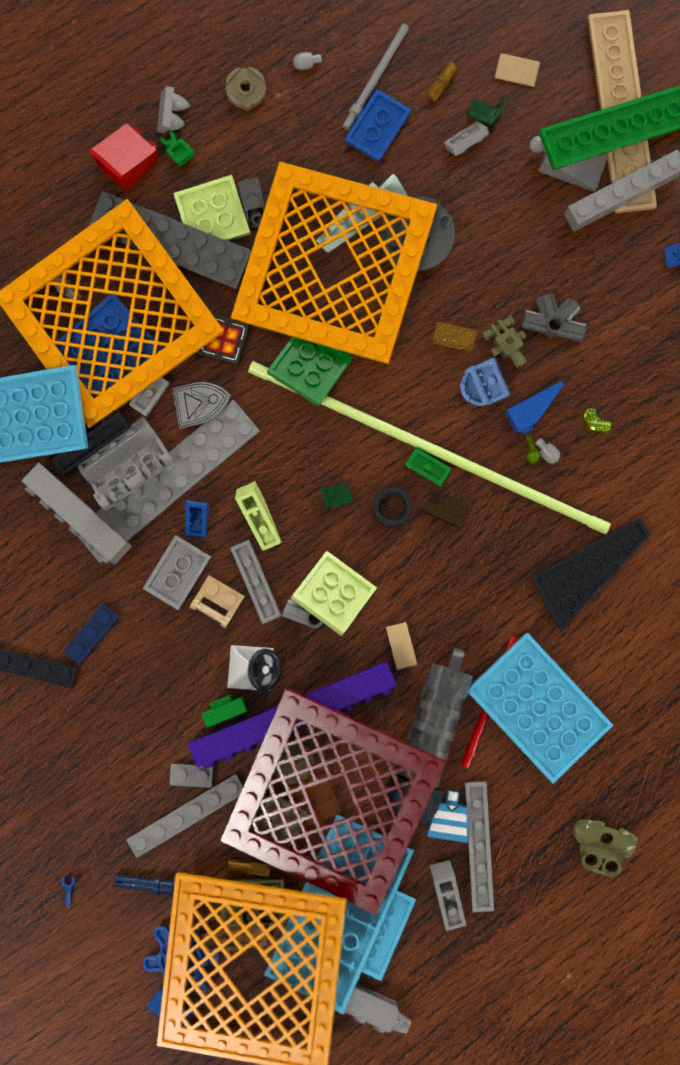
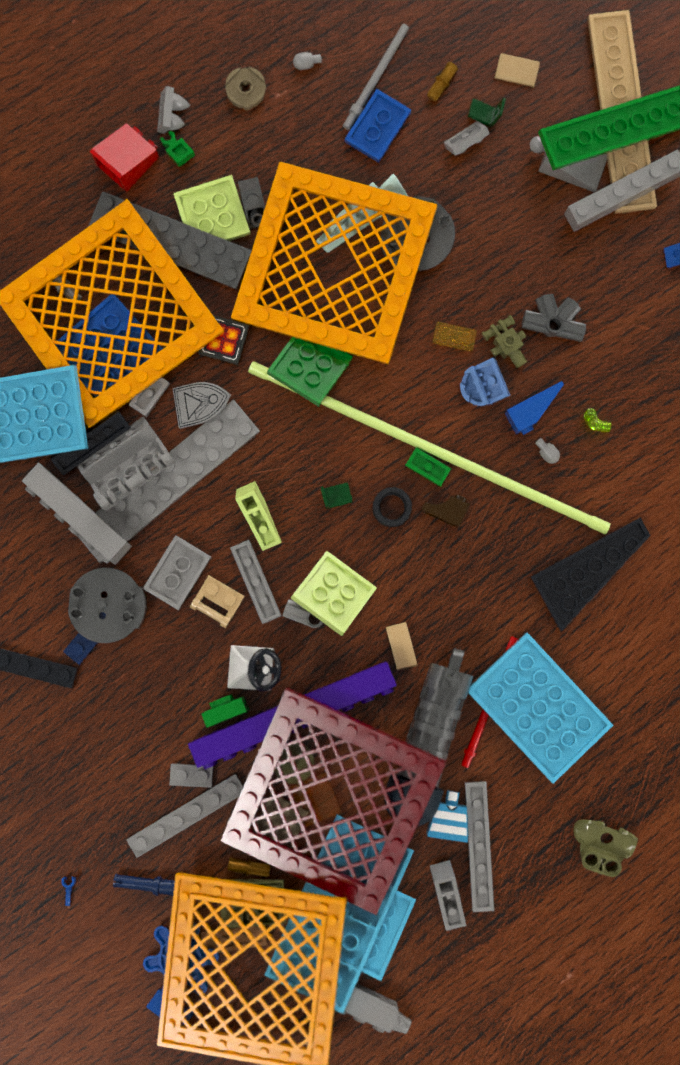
(123, 606): none -> dark grey piece
(196, 518): blue slope -> none
(534, 454): clear neon green hand -> none

